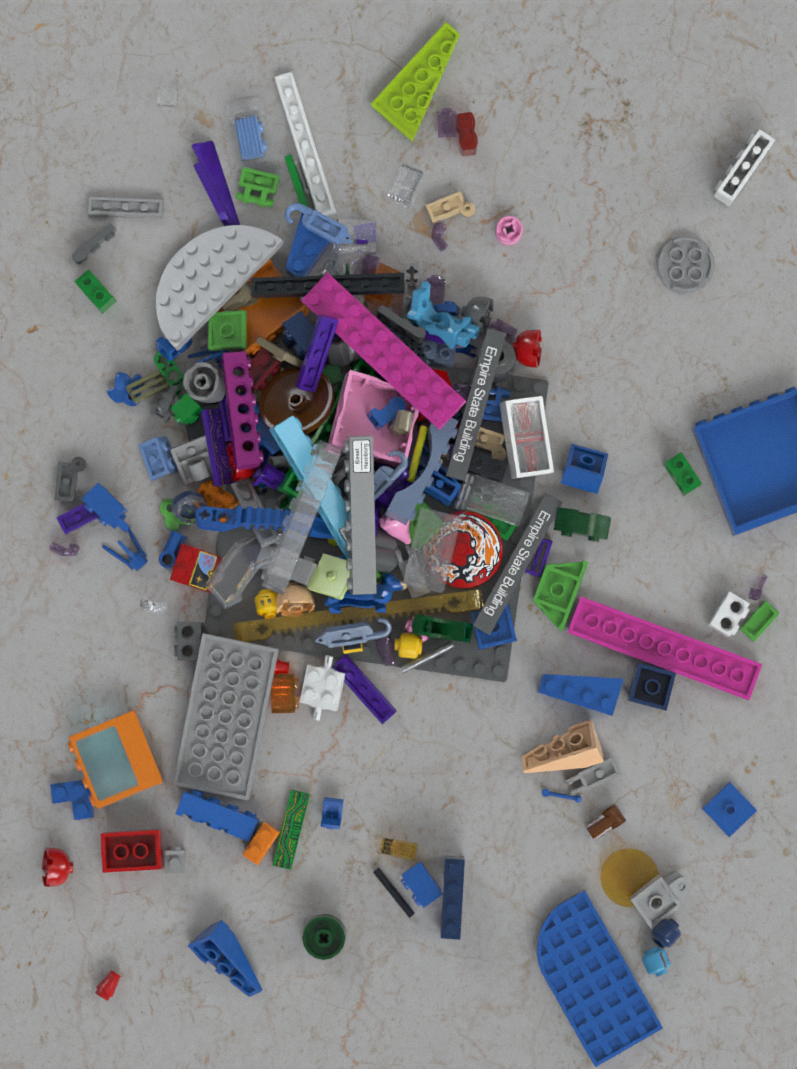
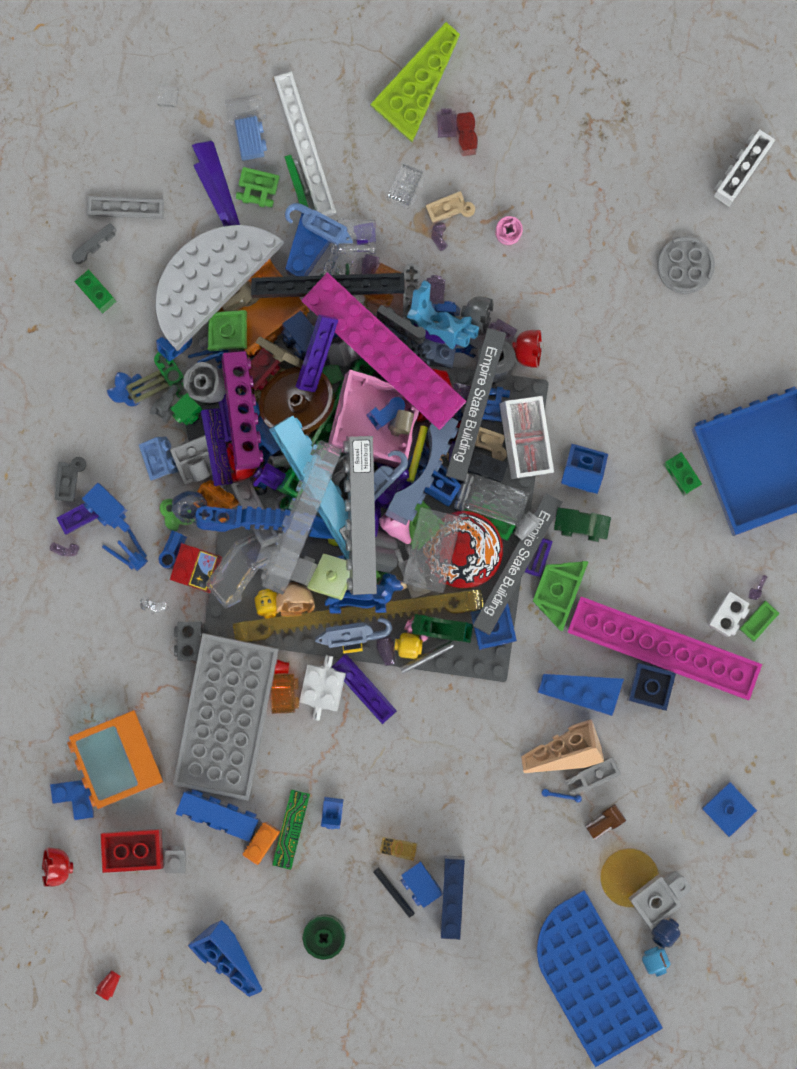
(527, 524): none -> light grey cone

